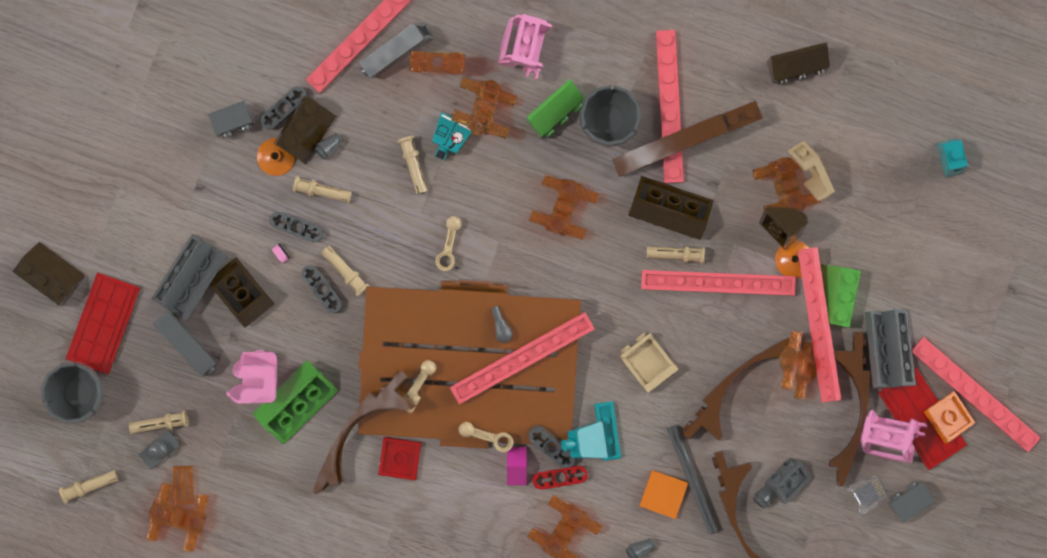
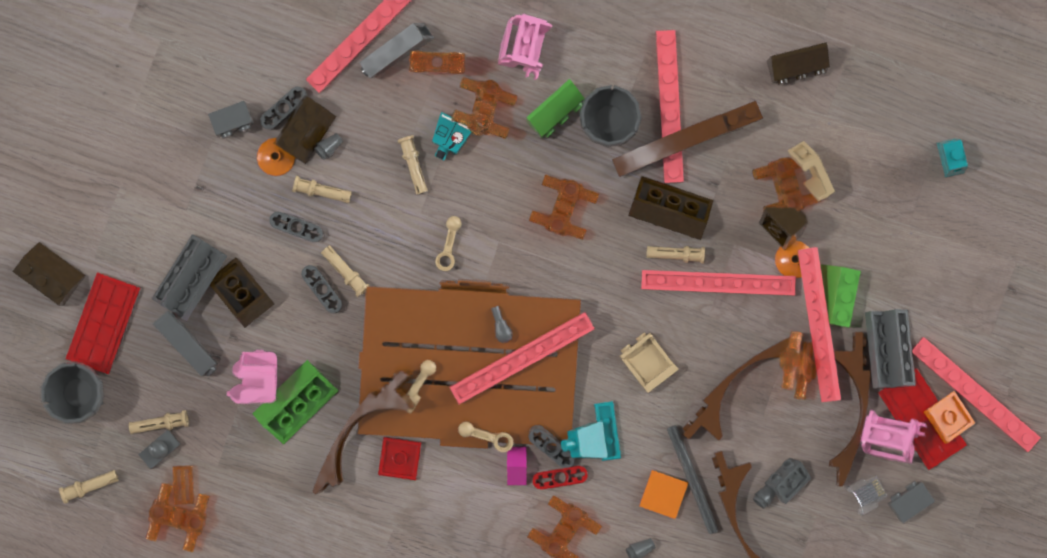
(280, 253): bright pink piece -> none

